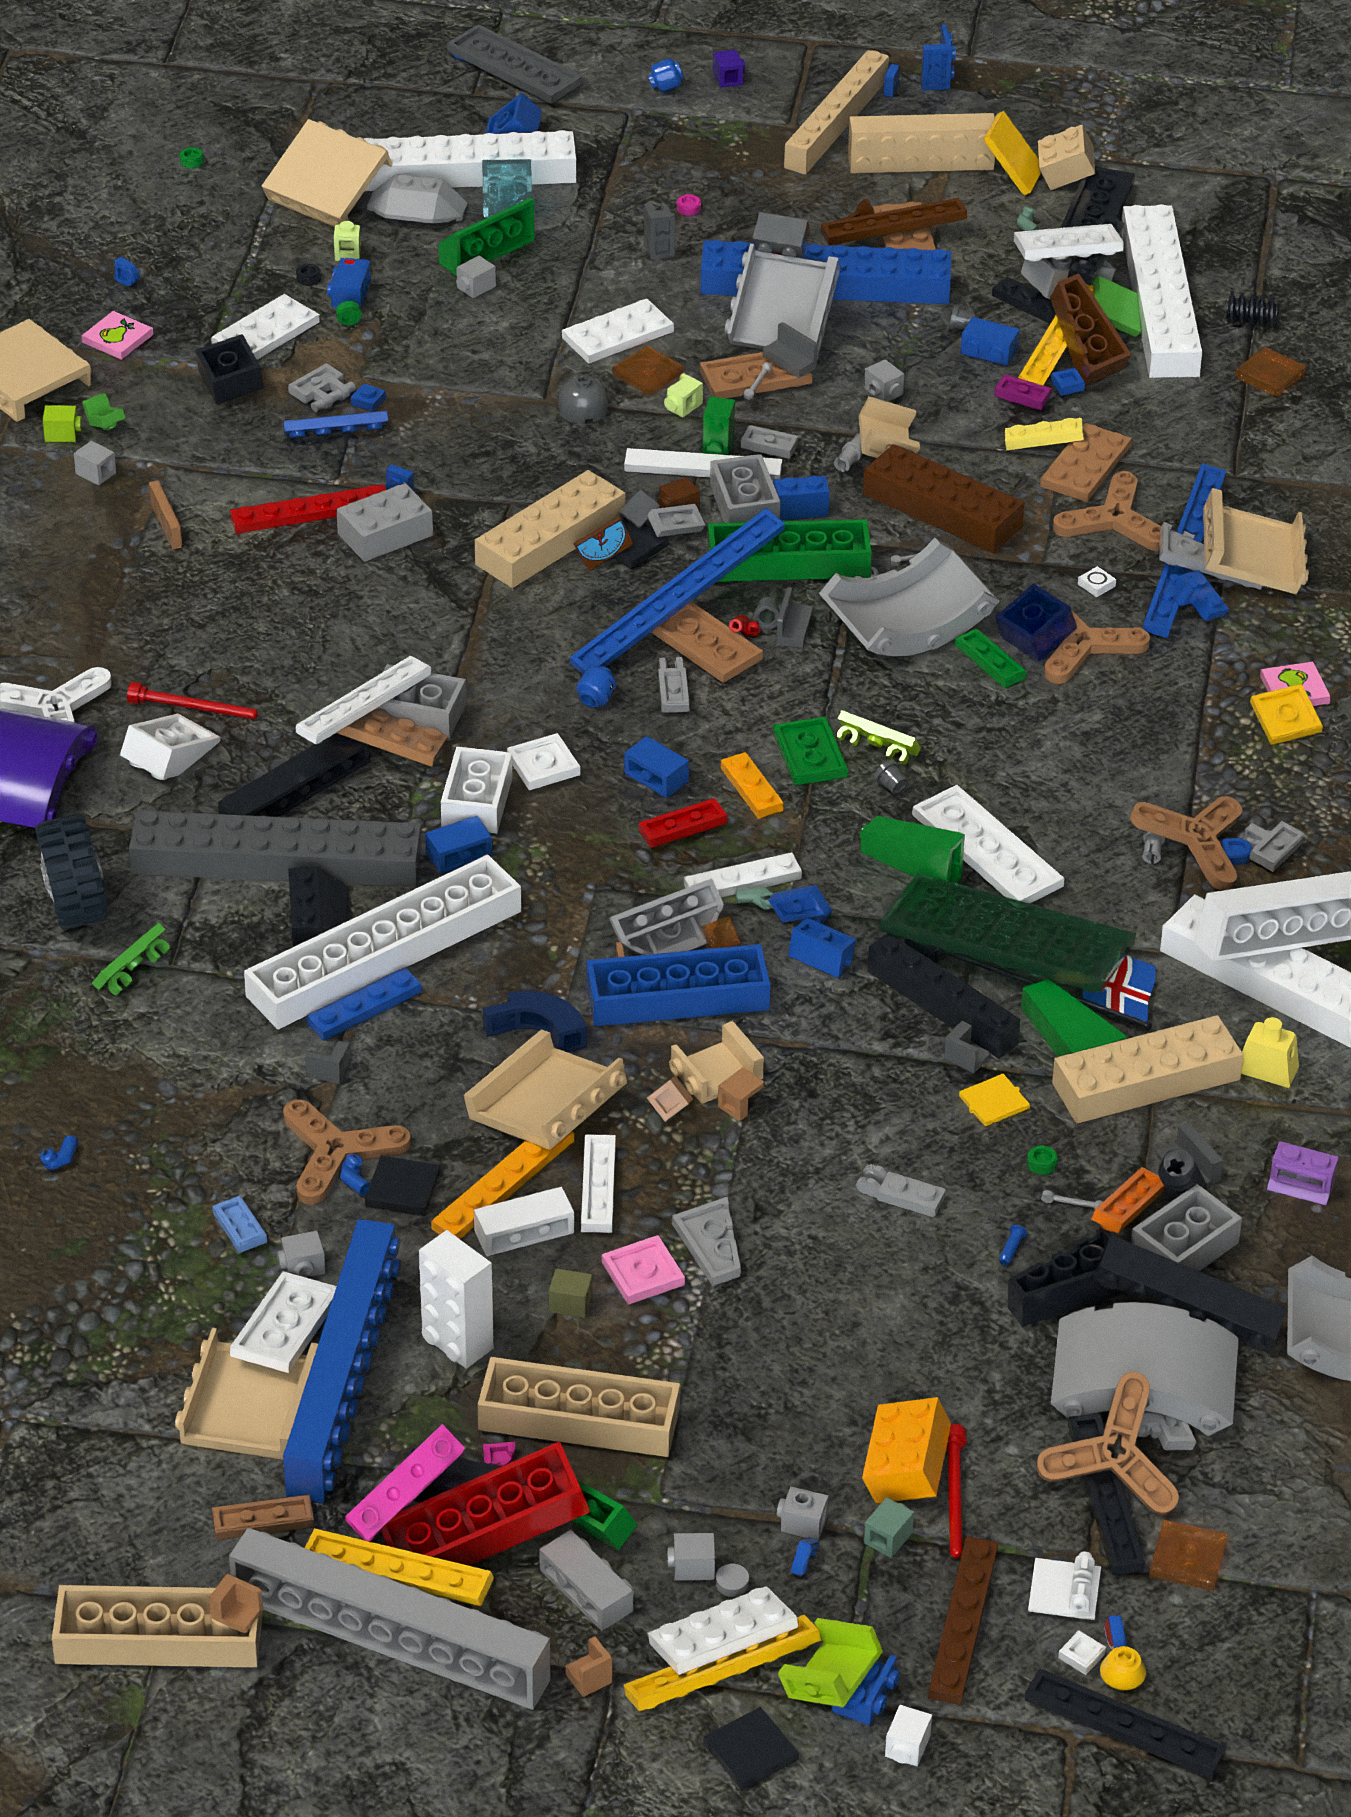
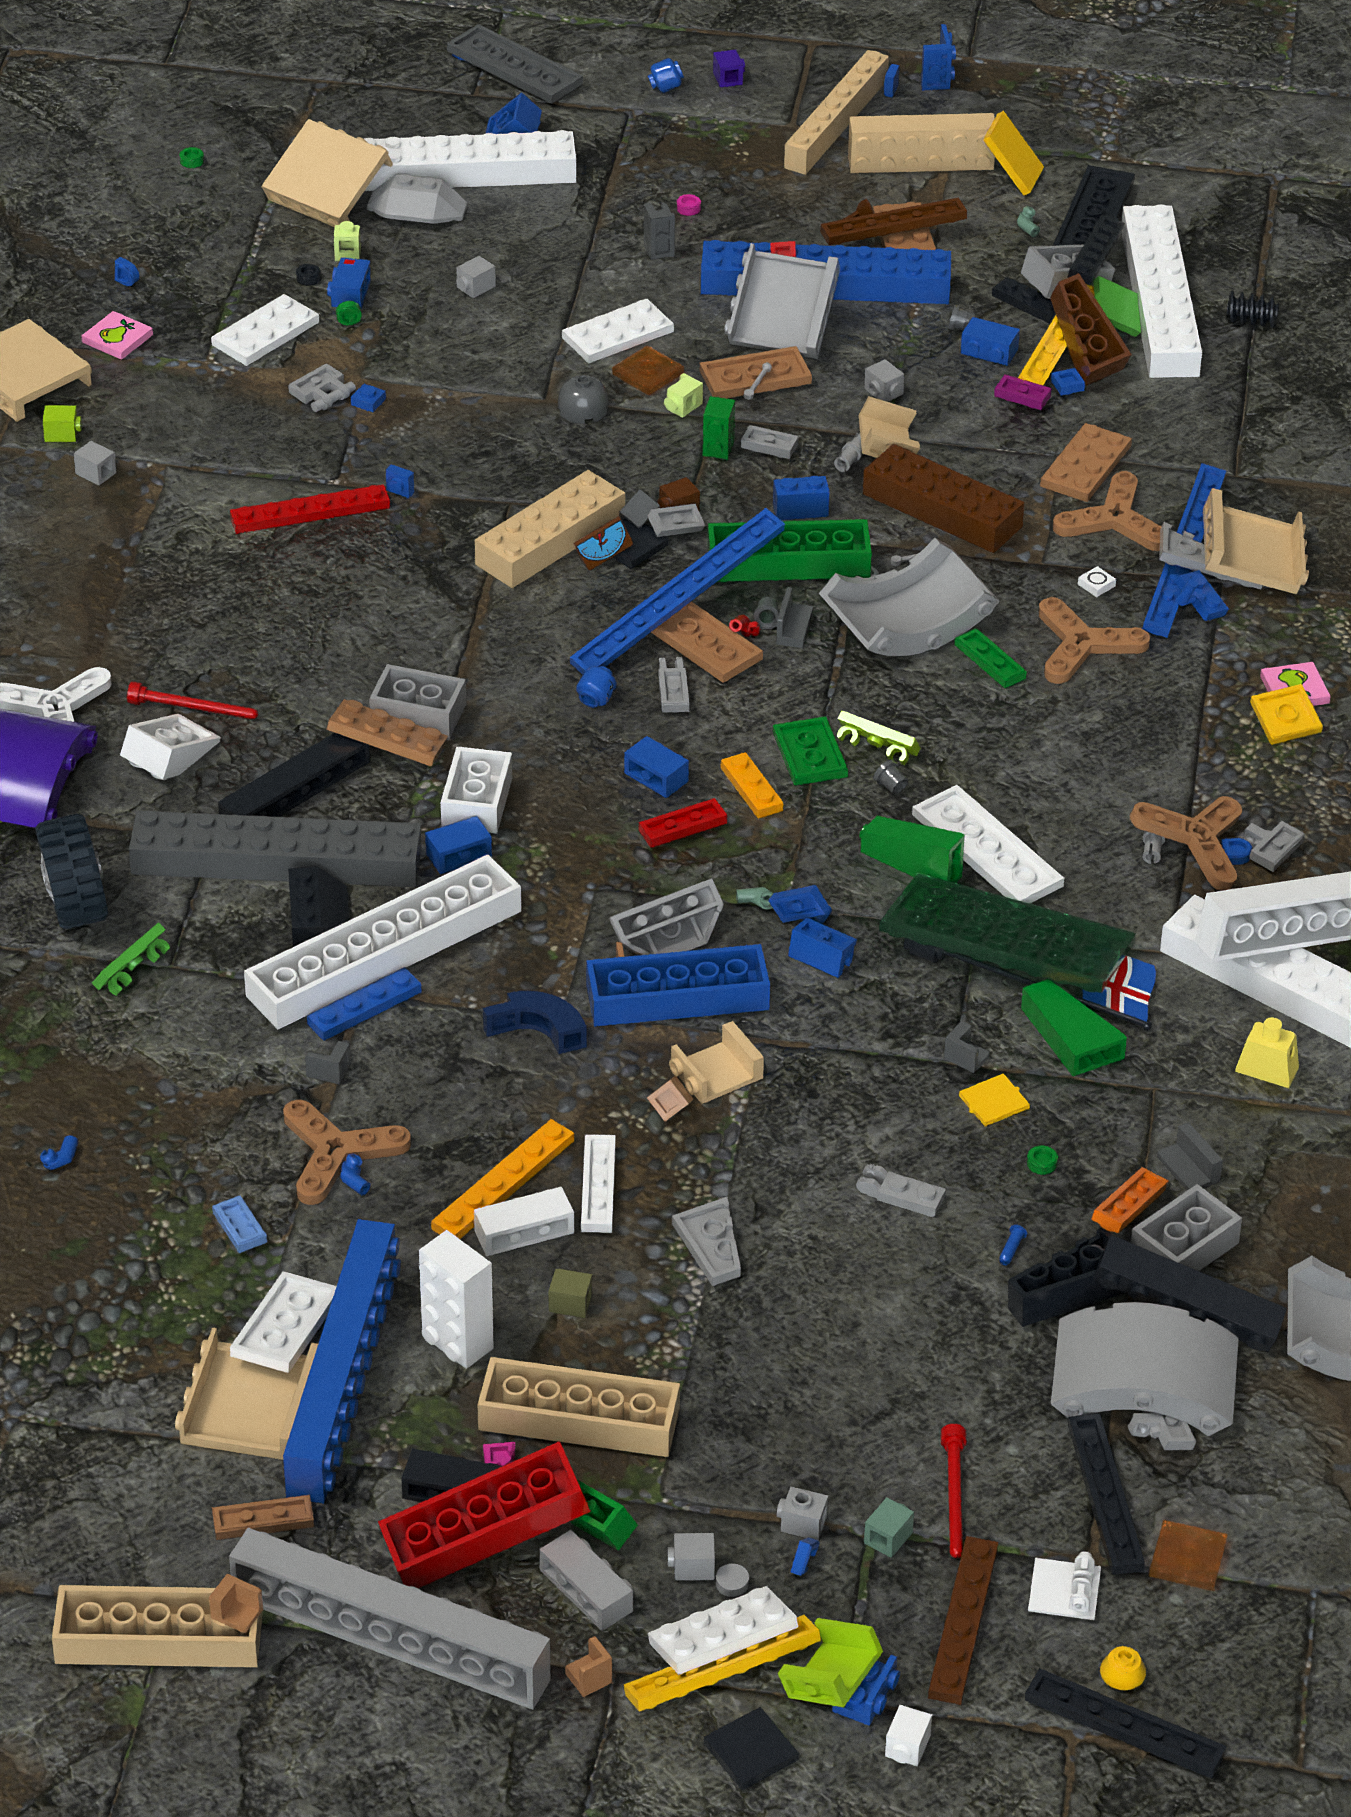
(100, 413): bright green bracket -> none
(165, 514): medium nougat tile -> none
(229, 369): black brick -> none
(302, 1255): light grey brick -> none
(346, 423): blue plate -> none
(363, 700): white tile -> none
(384, 522): light grey brick -> none
(402, 1185): black tile -> none
(404, 1483): dark pink fence -> none
(406, 1567): yellow plate -> none
(489, 237): green slope -> none
(505, 184): clear light blue brick -> none
(542, 1092): tan panel -> none
(544, 761): white plate -> none
(643, 1269): bright pink plate -> none
(683, 463): white tile -> none
(720, 933): clear orange tile -> none
(736, 1090): medium nougat panel -> none
(743, 488): light grey brick -> none
(751, 874): white plate -> none
(781, 235): dark grey brick -> none
(792, 351): dark grey panel -> none
(906, 1450): light orange brick -> none
(943, 994): black brick -> none
(1036, 622): clear blue brick -> none
(1044, 433): light yellow plate -> none
(1048, 1197): light grey hinge -> none
(1066, 157): tan brick -> none
(1068, 242): white plate -> none
(1082, 1652): white tile -> none
(1114, 1632): blue tile -> none
(1131, 1468): medium nougat piece -> none
(1147, 1069): tan brick -> none
(1179, 1173): black piece -> none
(1270, 371): clear orange tile -> none
(1303, 1173): medium lavender window -> none

